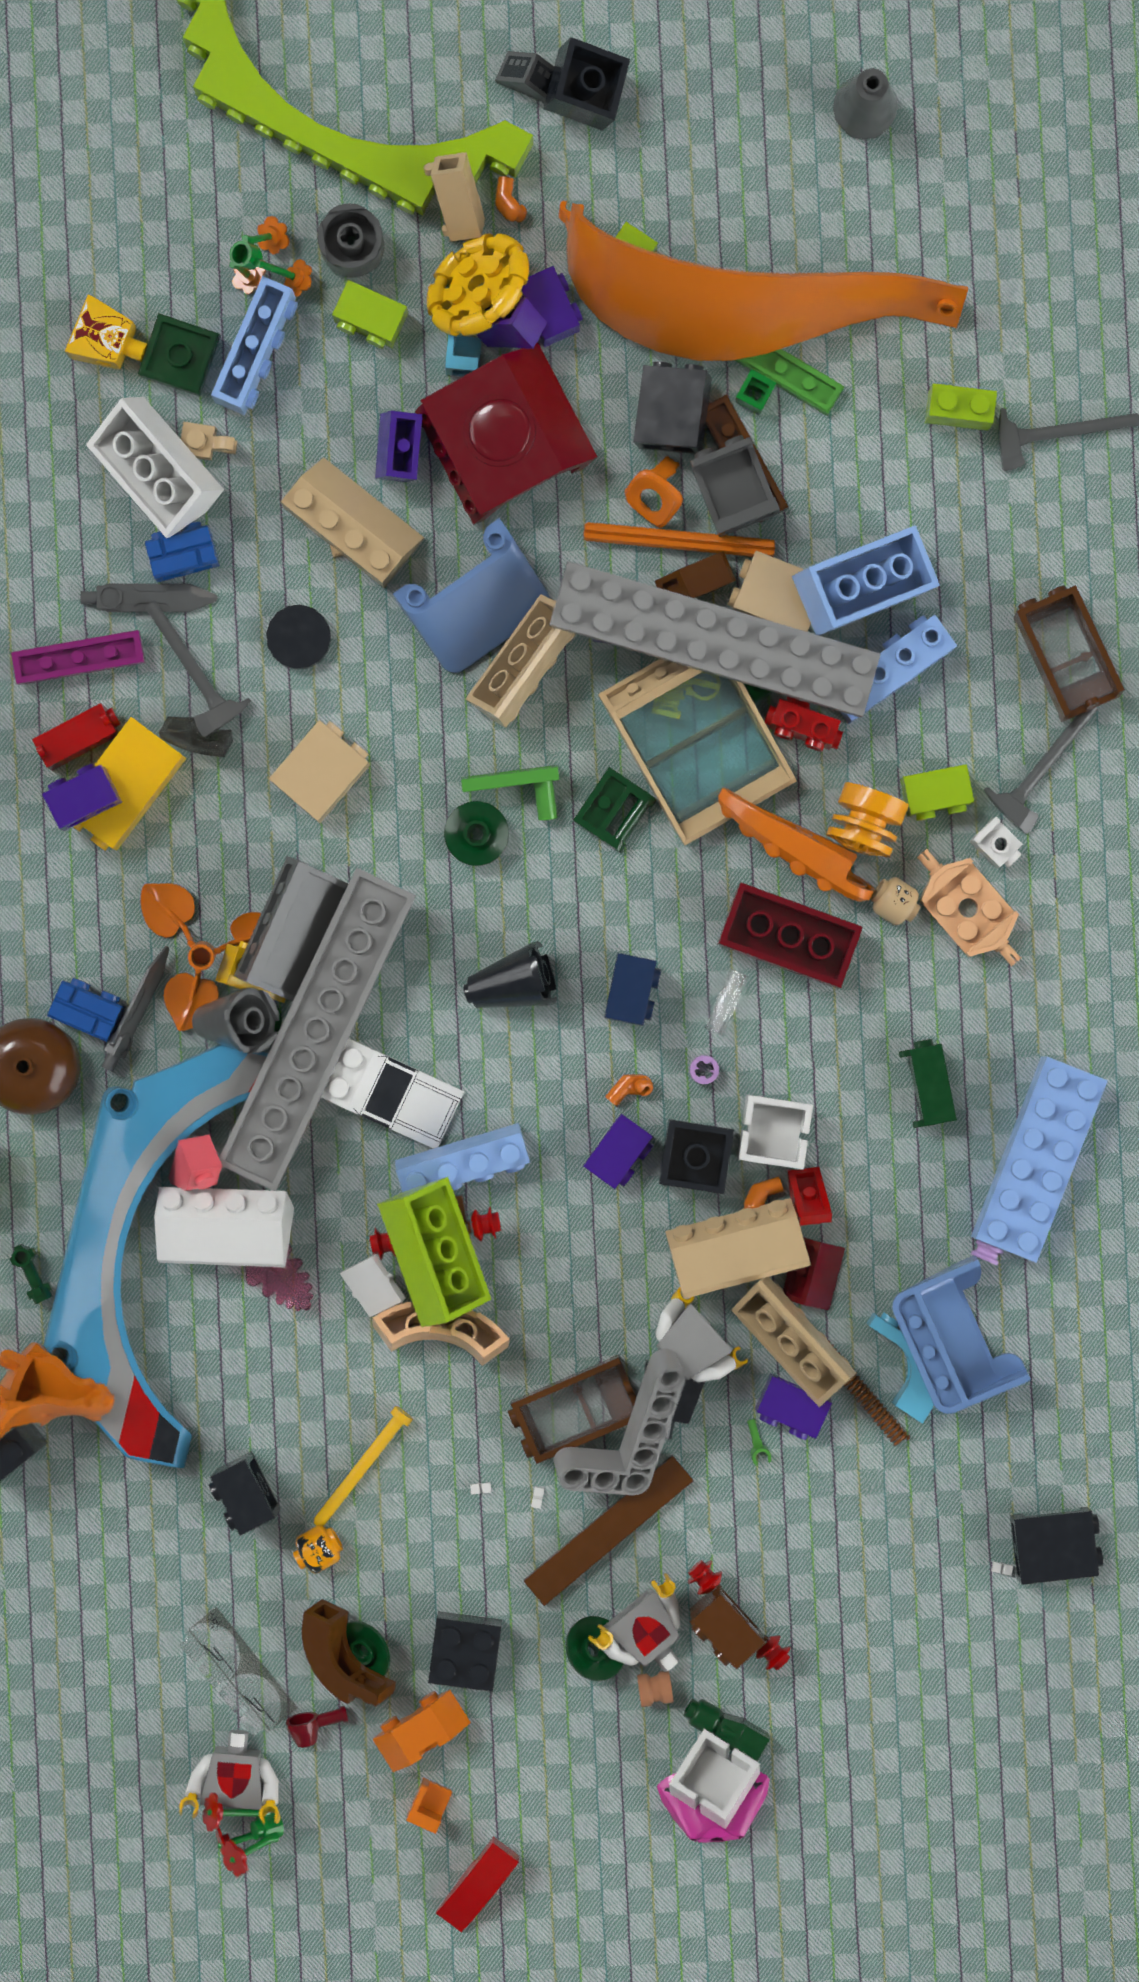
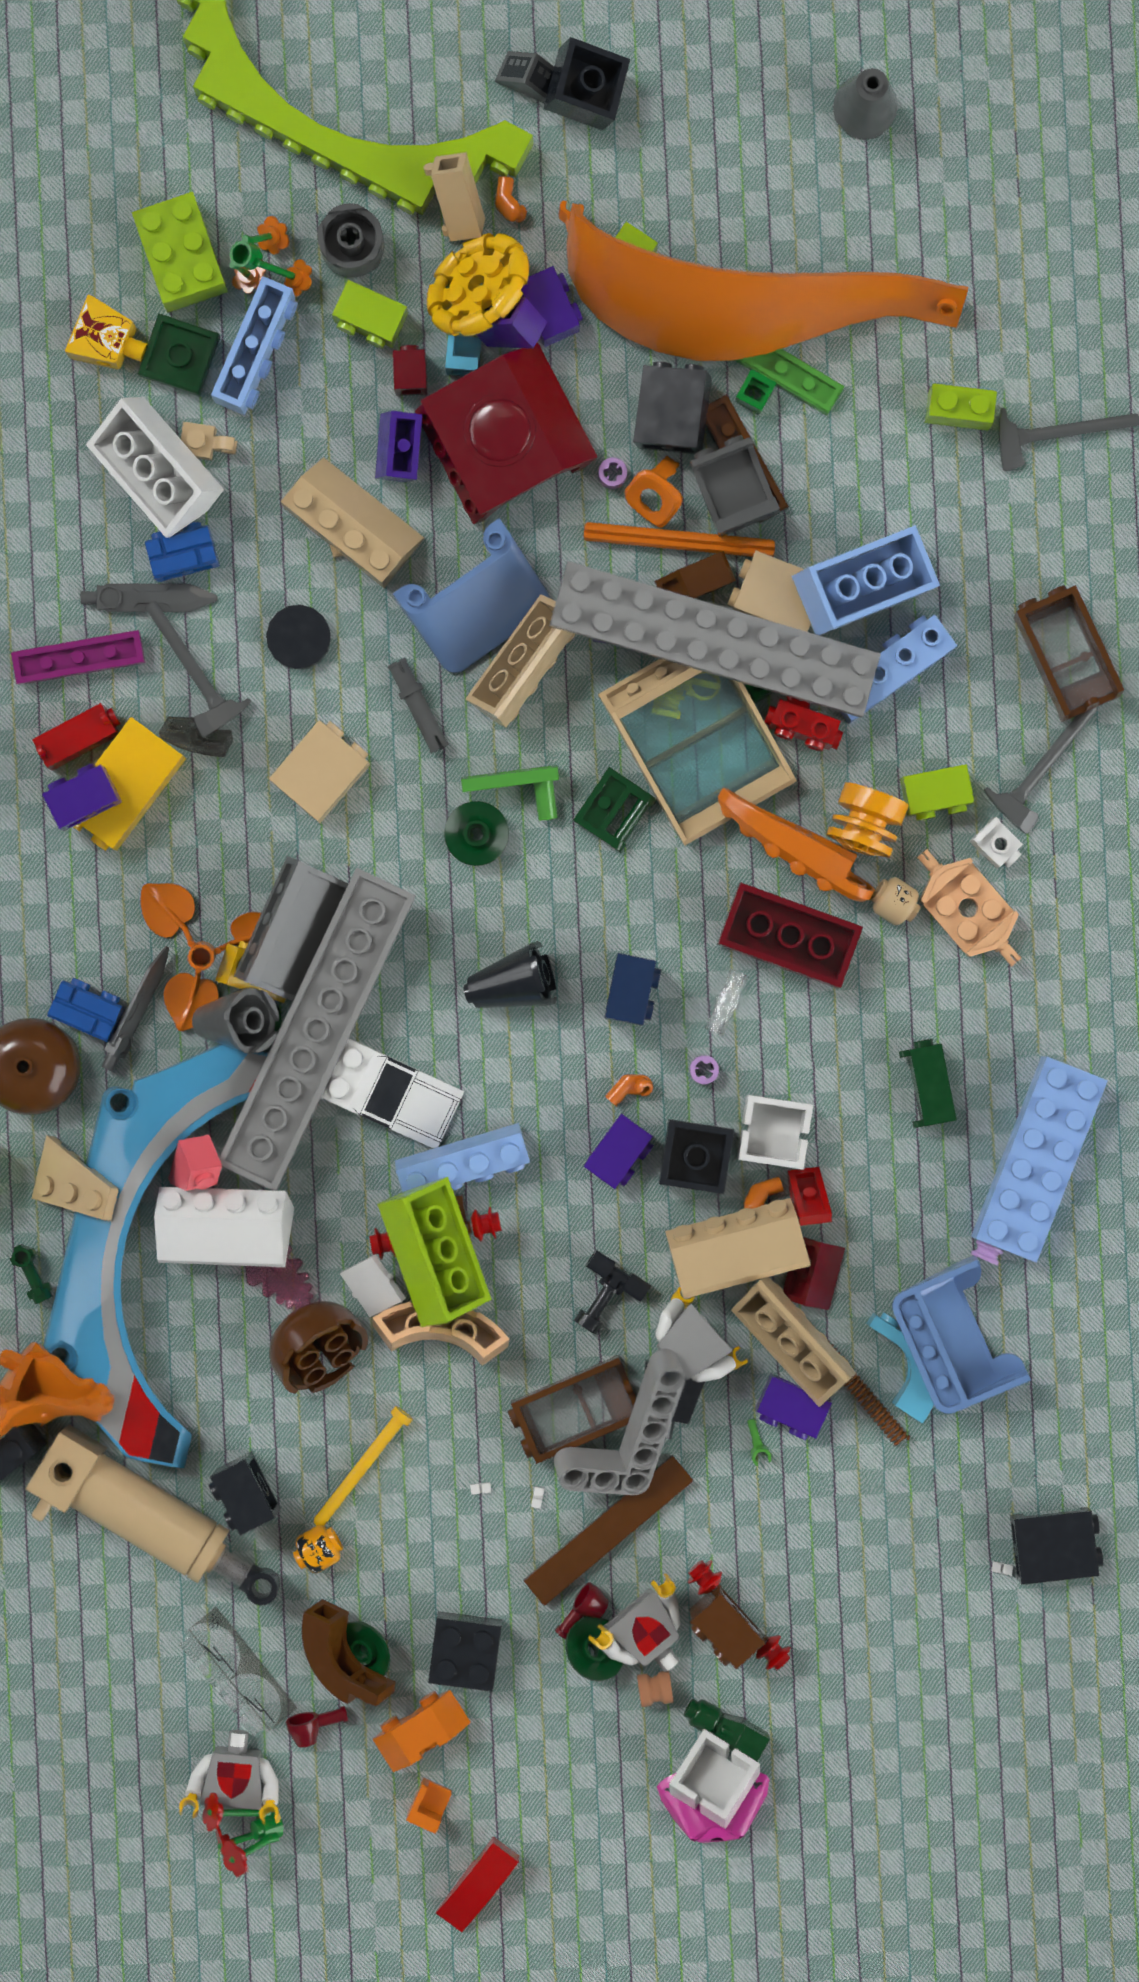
(71, 1184): none -> tan wing
(139, 1513): none -> tan piece
(179, 252): none -> lime brick
(305, 1333): none -> reddish brown cylinder
(410, 371): none -> dark red brick
(412, 693): none -> dark grey pin
(589, 1603): none -> dark red bar
(604, 467): none -> lavender bush
(613, 1281): none -> black bar

